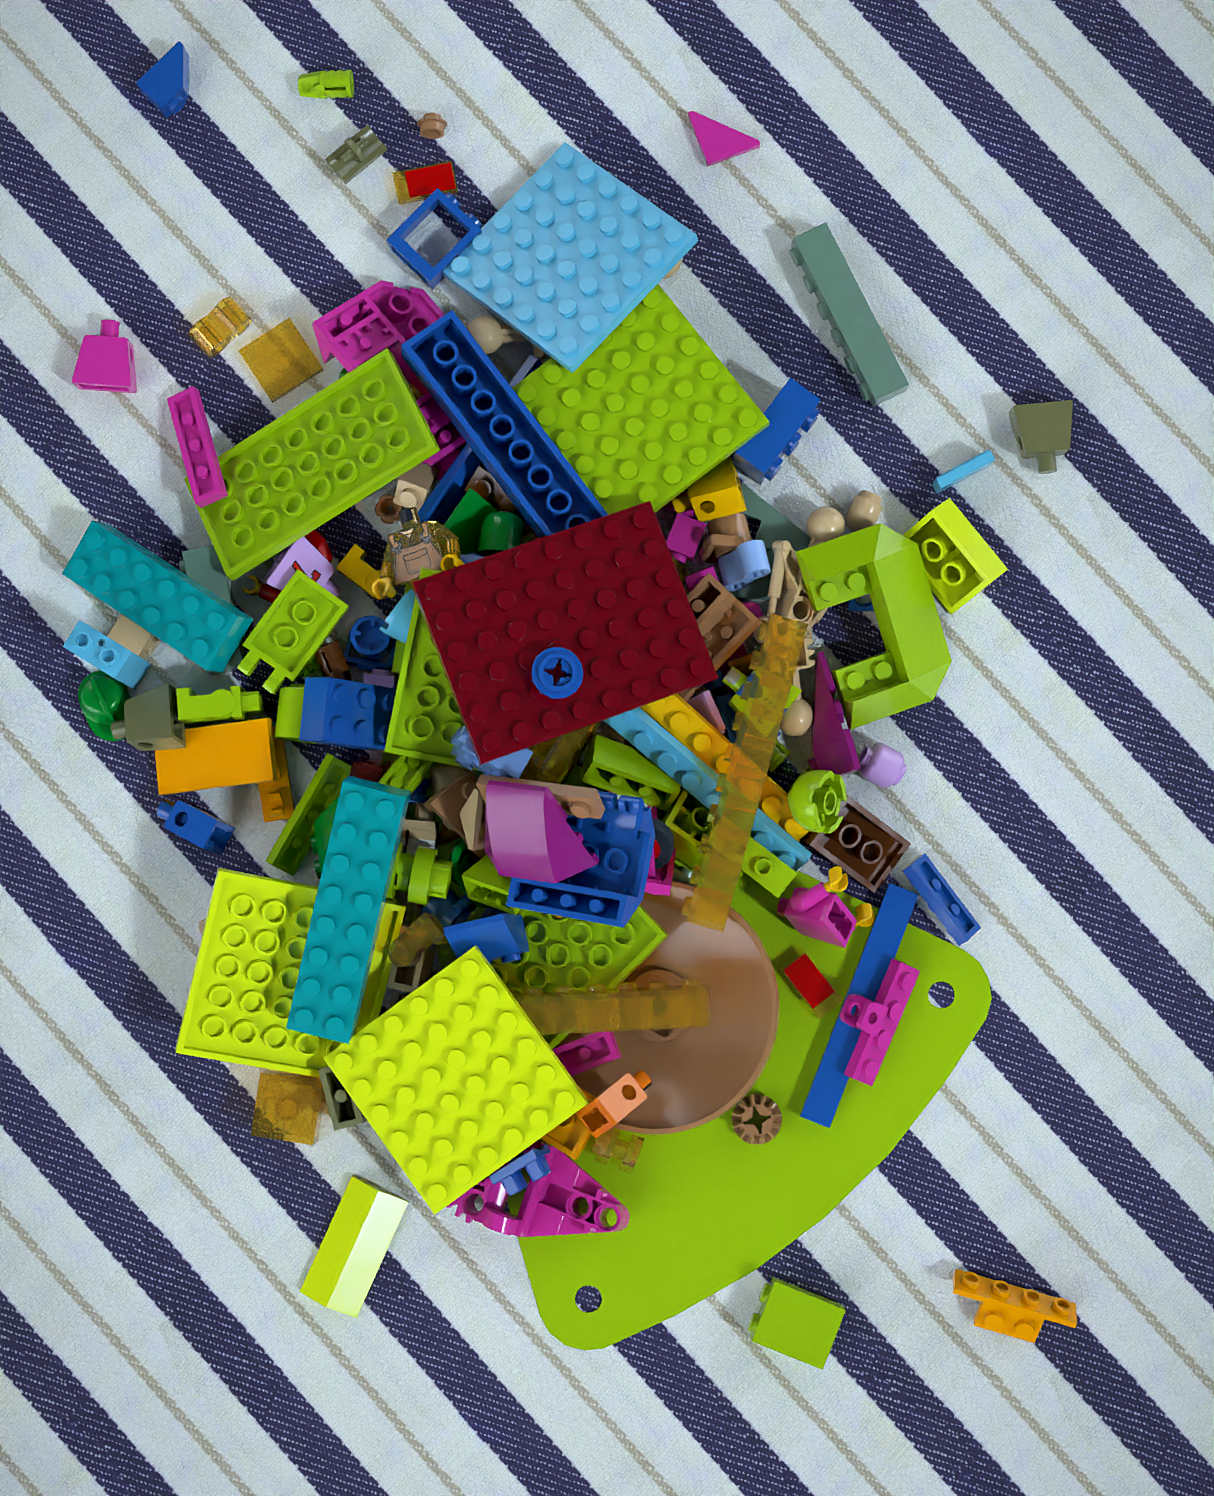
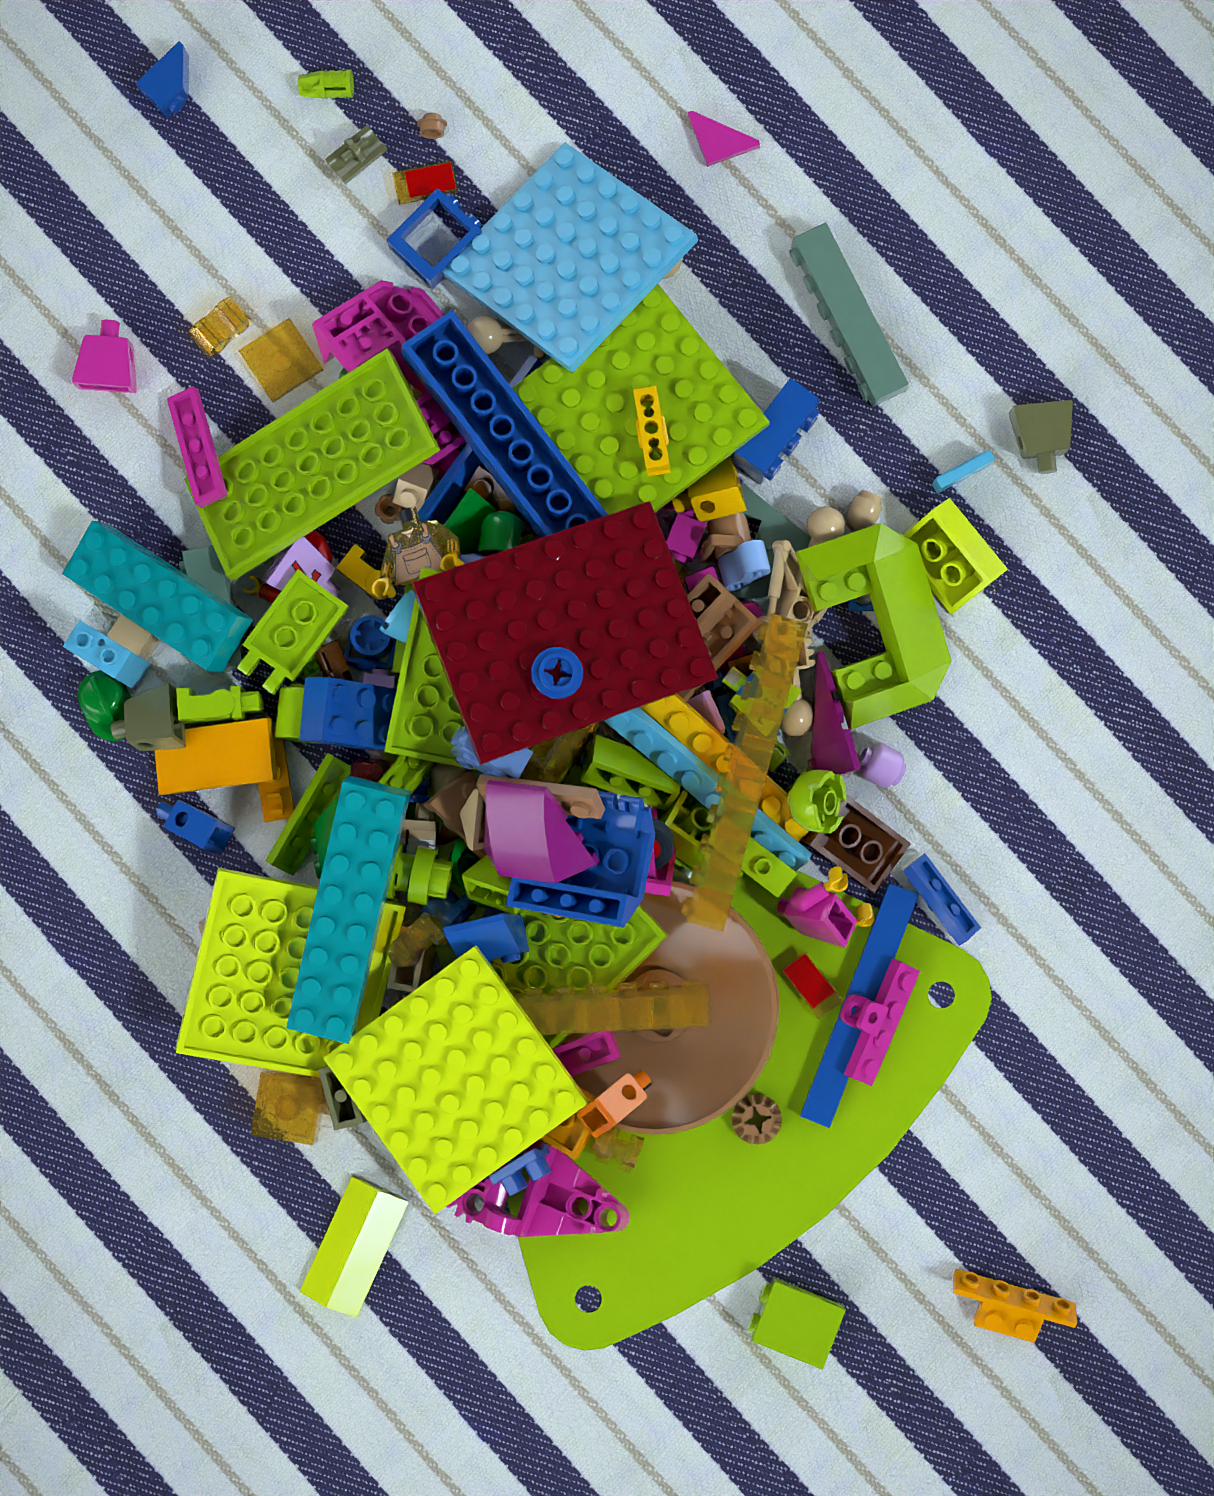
(645, 439): none -> yellow piece

